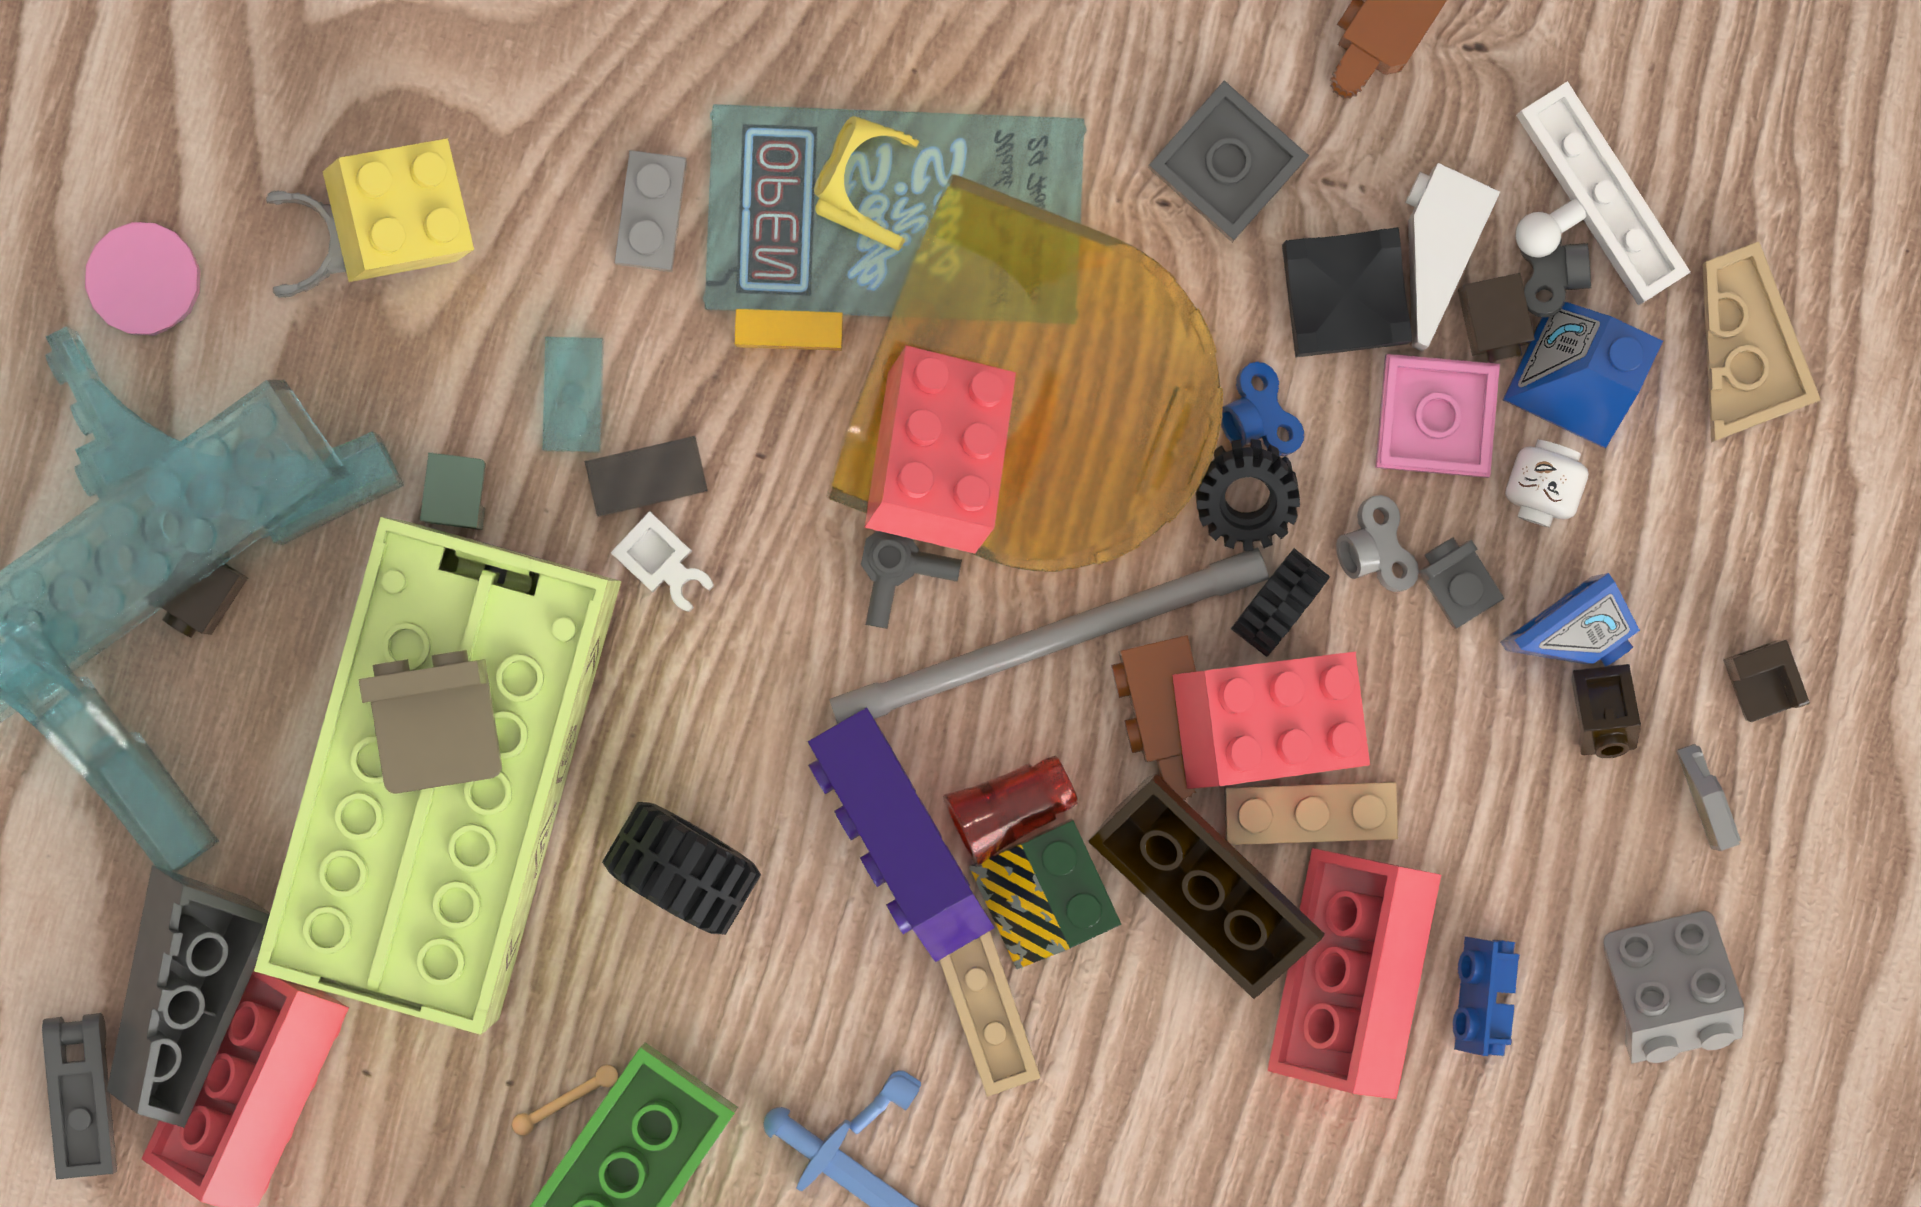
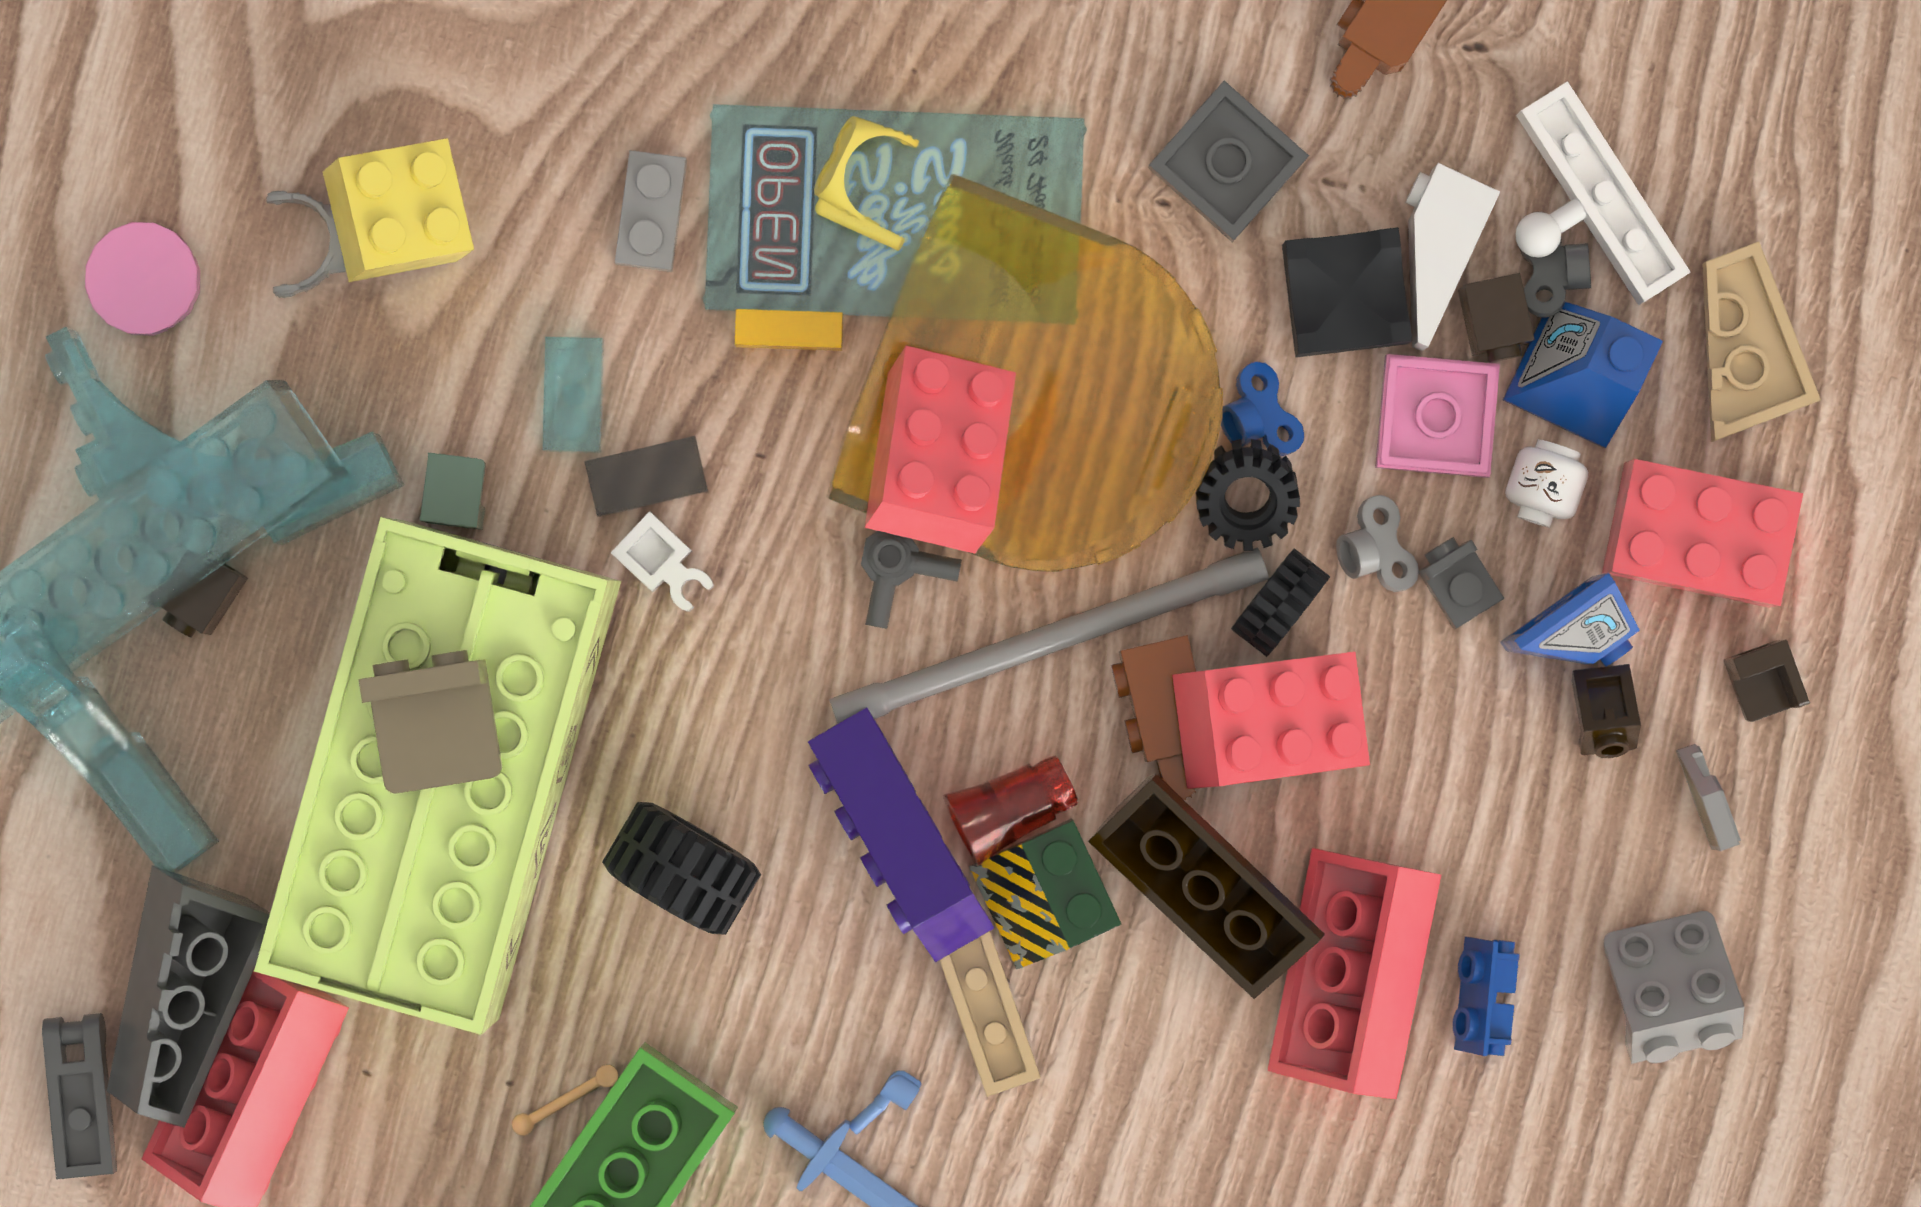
(1311, 813): tan plate -> none
(1702, 533): none -> coral brick

